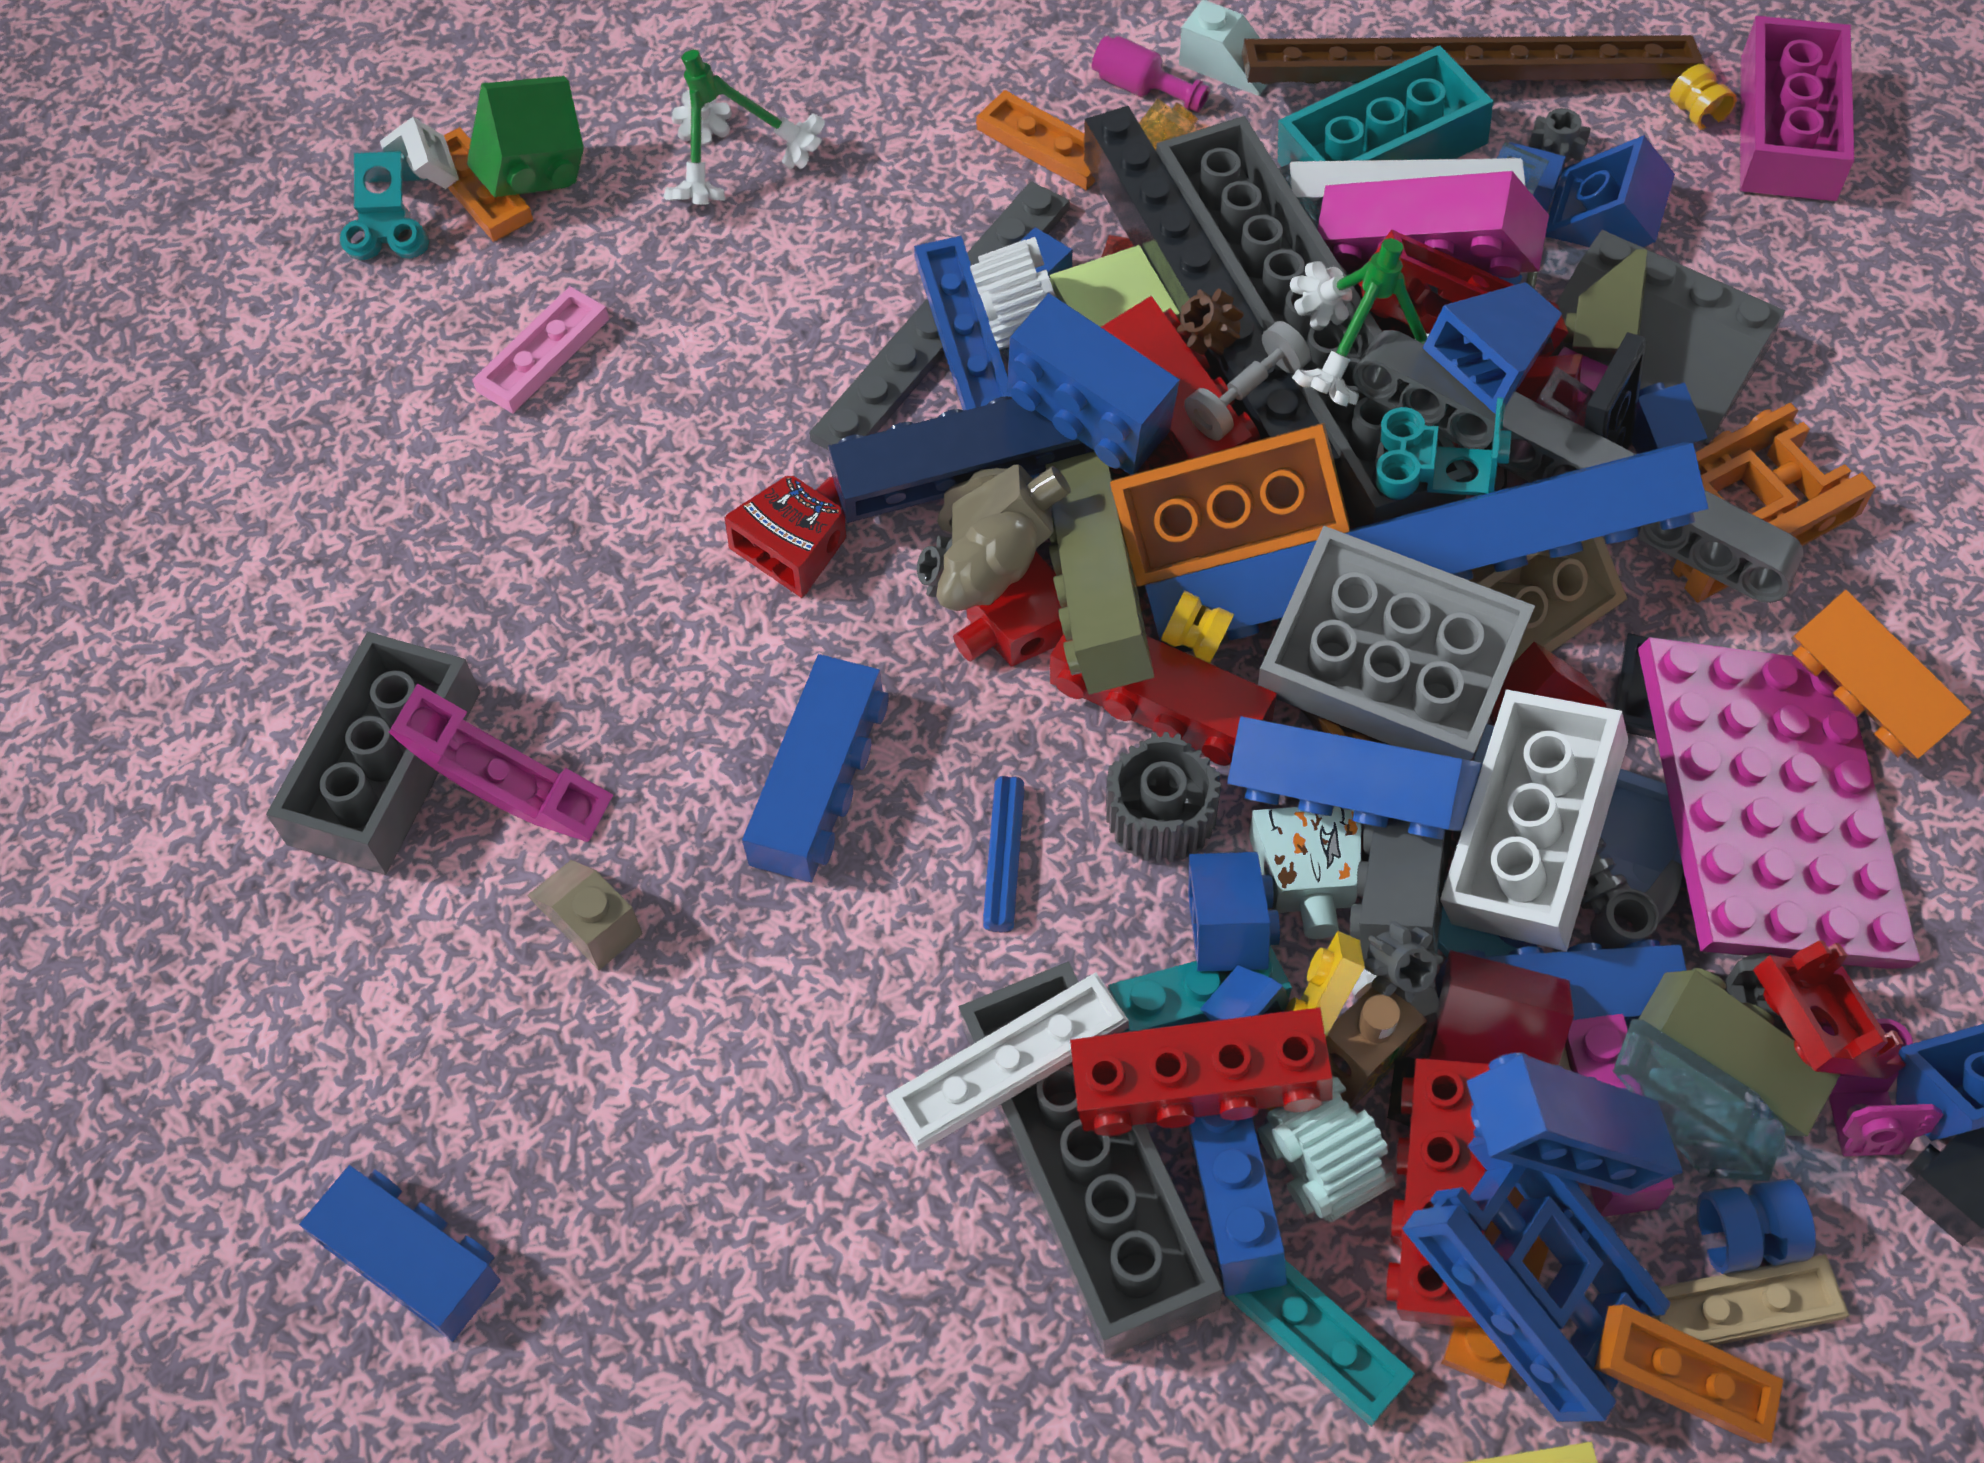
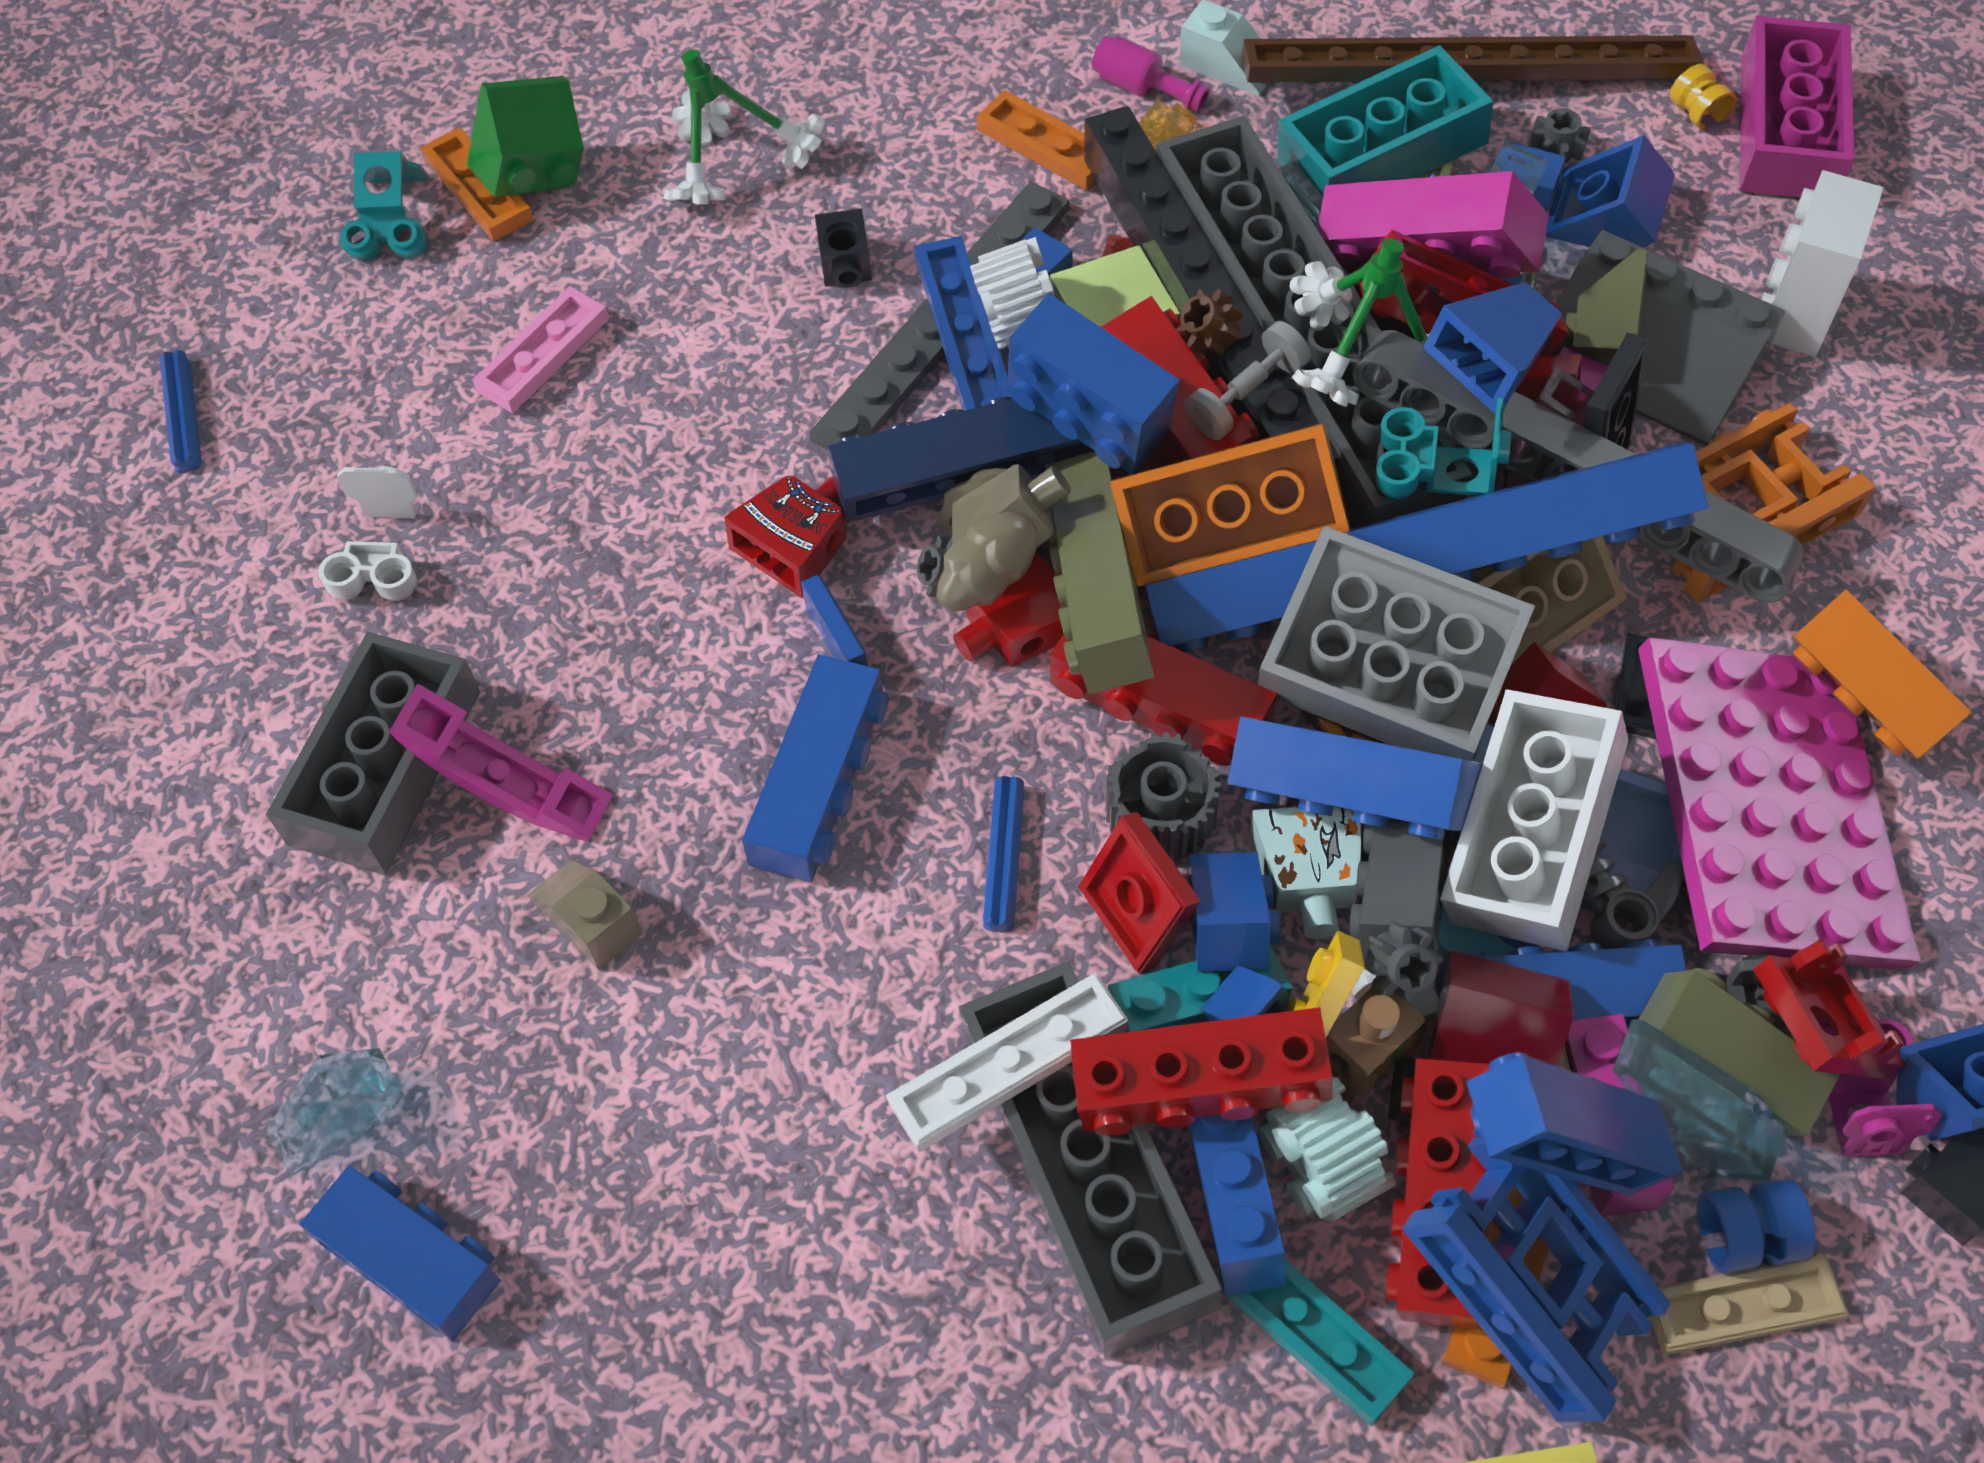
(180, 411): none -> blue axle
(333, 1106): none -> clear light blue slope
(380, 494): none -> white piece
(424, 150): white bracket -> none
(832, 622): none -> blue tile
(843, 248): none -> black brick
(1138, 893): none -> red tile
(1197, 627): yellow wheel -> none
(1310, 177): white sticker -> none
(1666, 418): blue brick -> none
(1689, 1374): orange plate -> none
(1820, 258): none -> white brick

